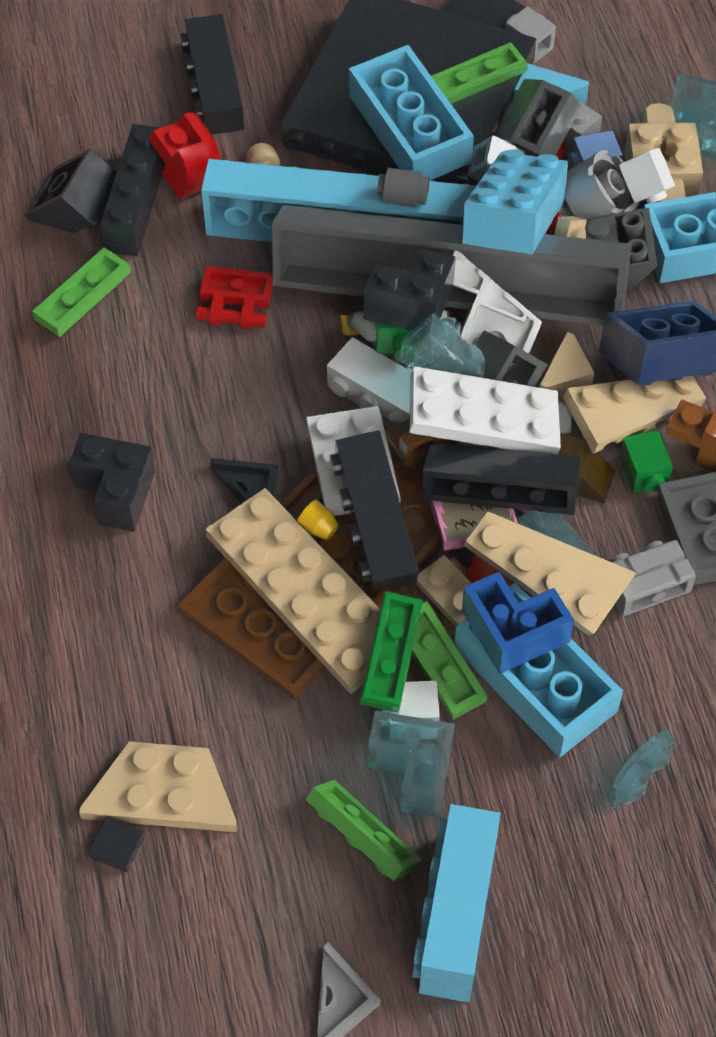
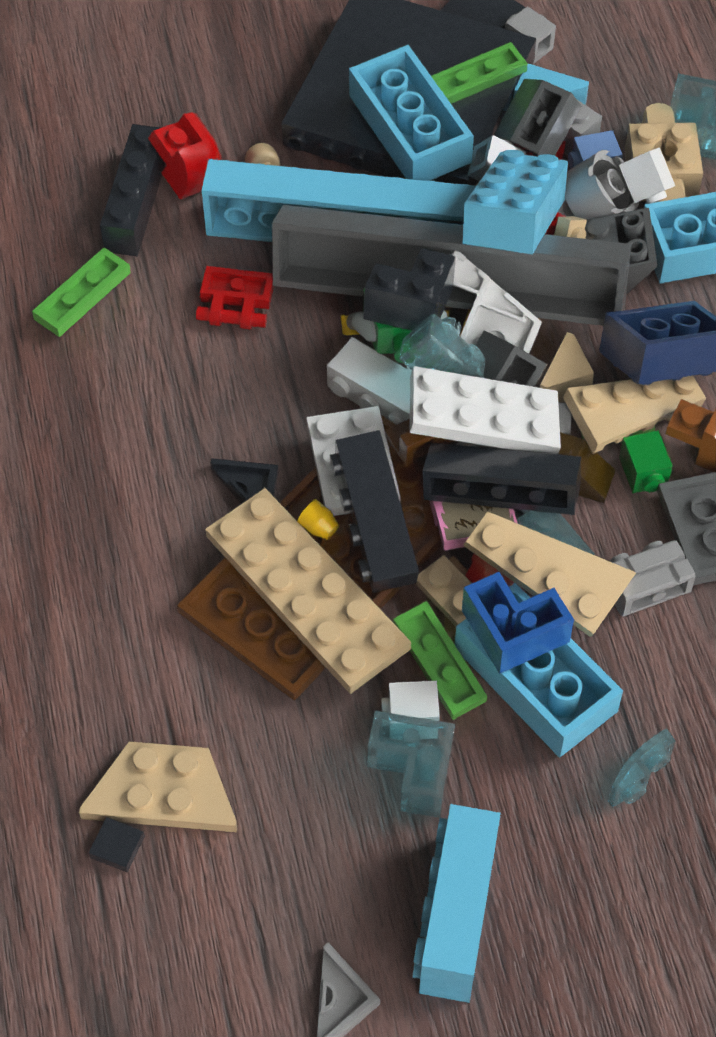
(74, 193): black slope -> none
(118, 473): black brick -> none
(213, 73): black brick -> none
(363, 830): bright green plate -> none
(391, 652): green tile -> none
(403, 187): dark grey brick -> none

